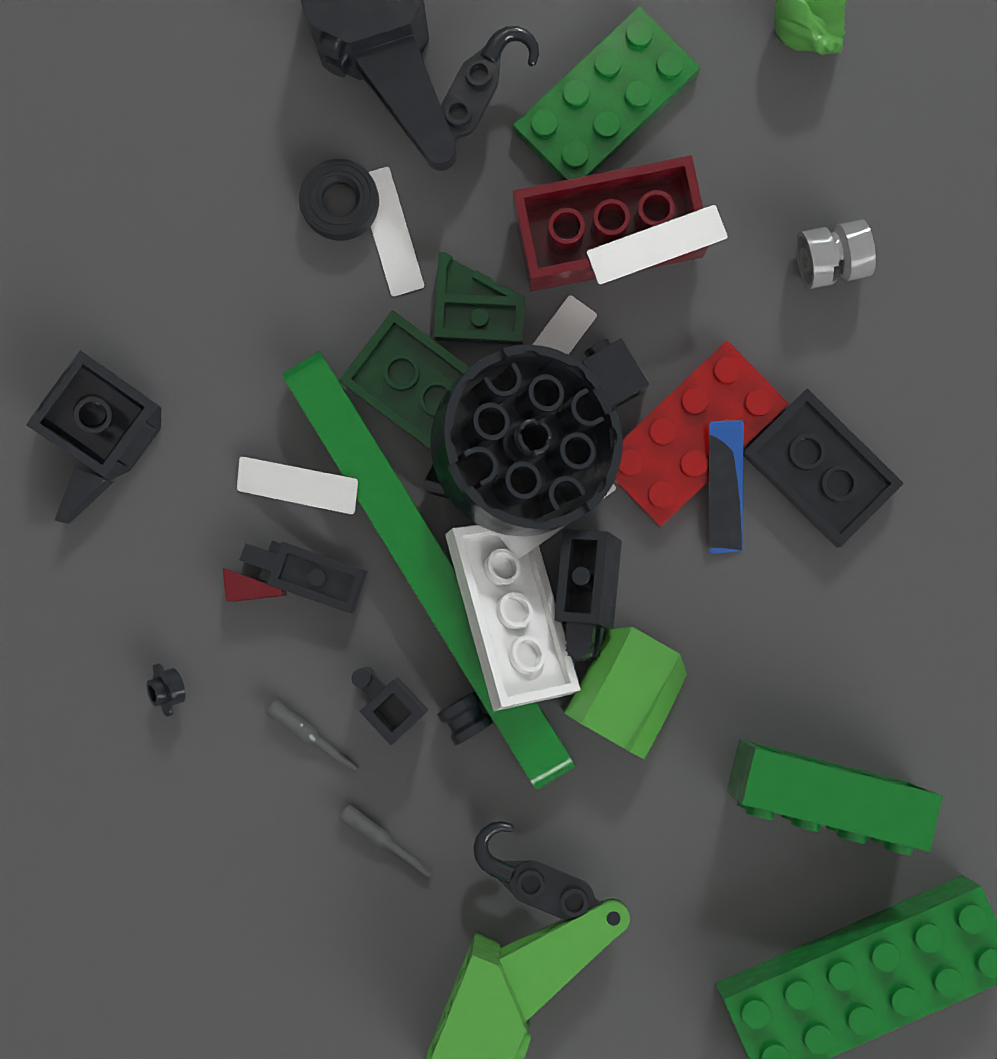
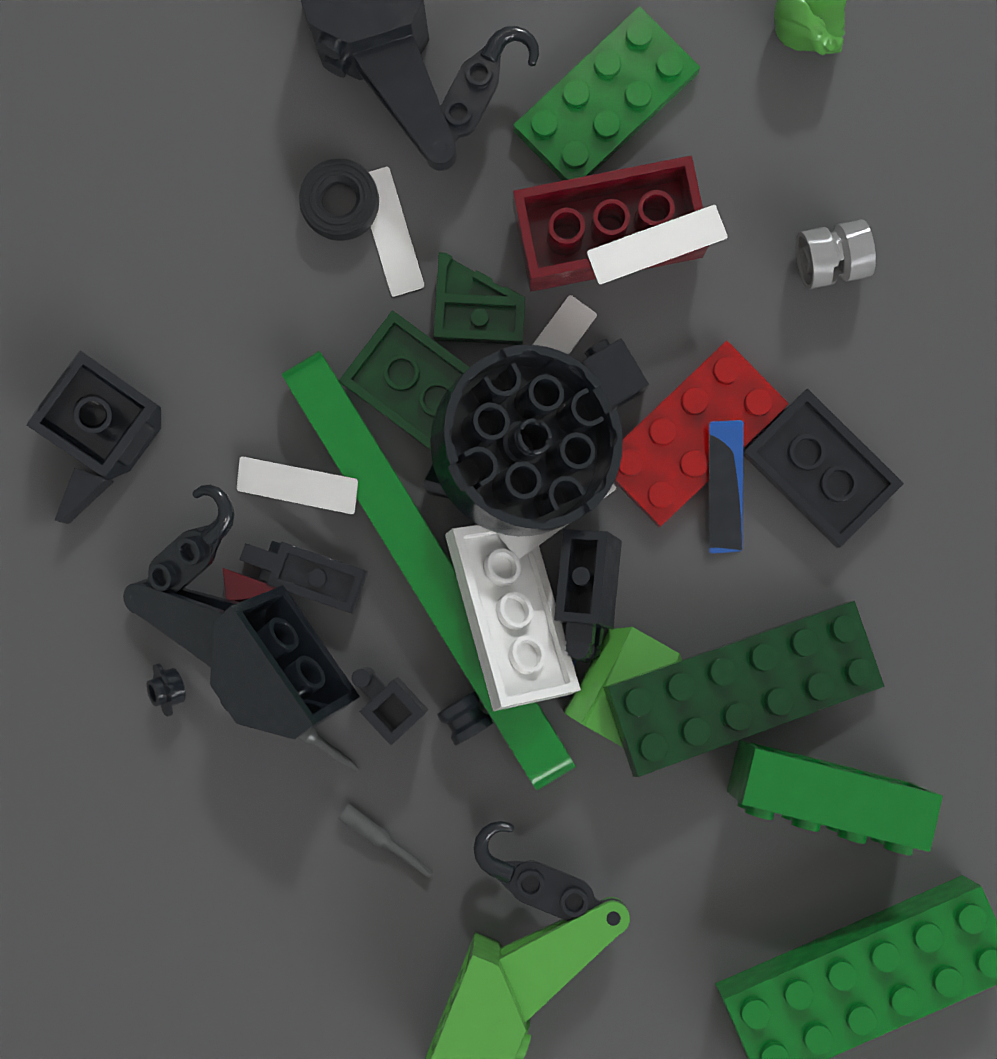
(260, 650): none -> black slope
(743, 688): none -> dark green plate

